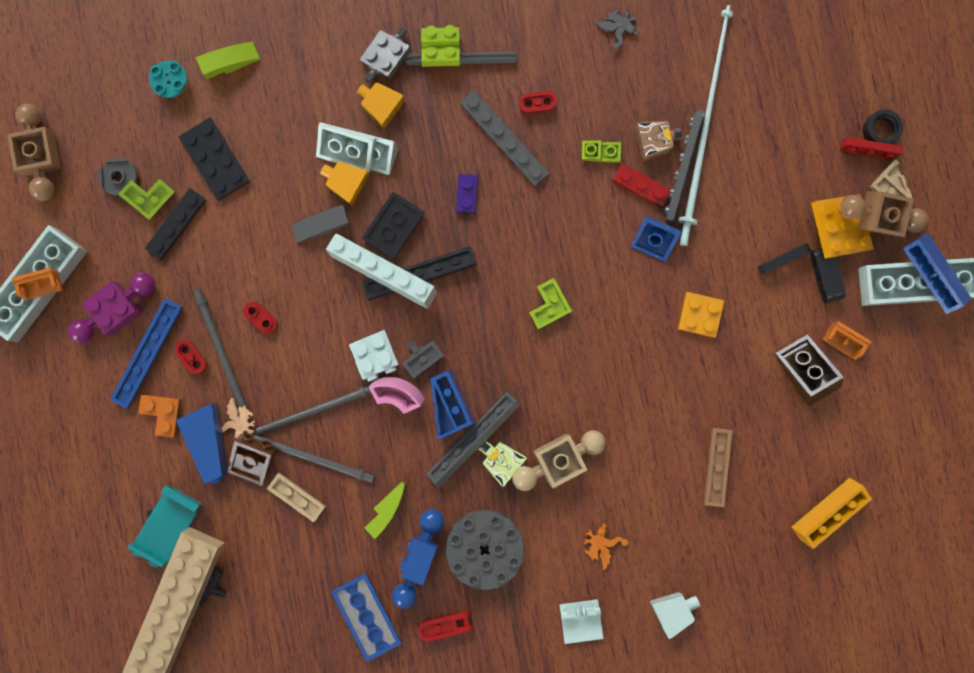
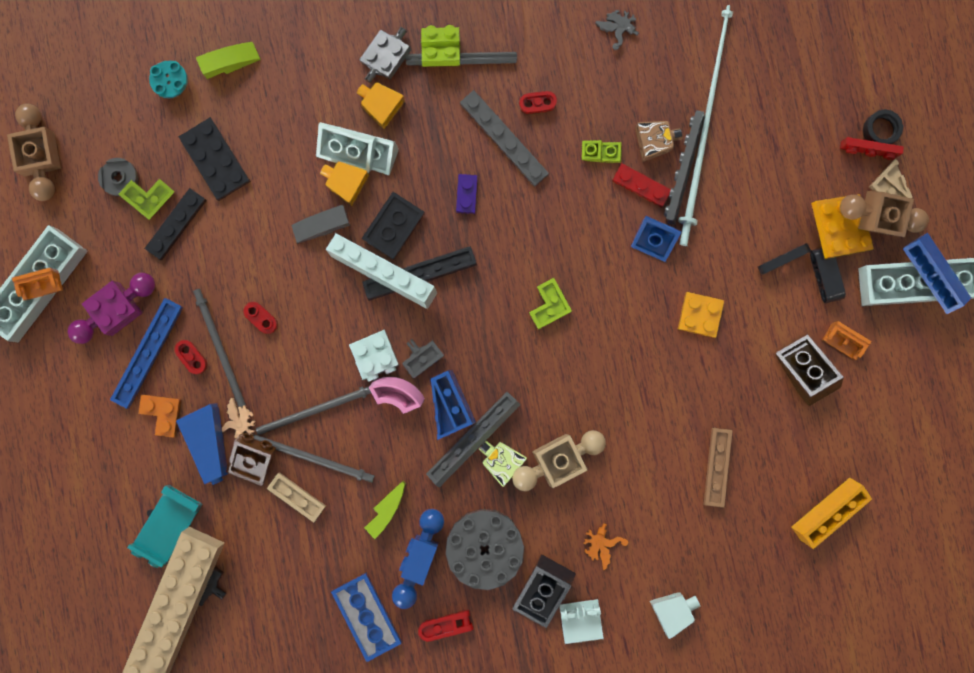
(544, 591): none -> black slope

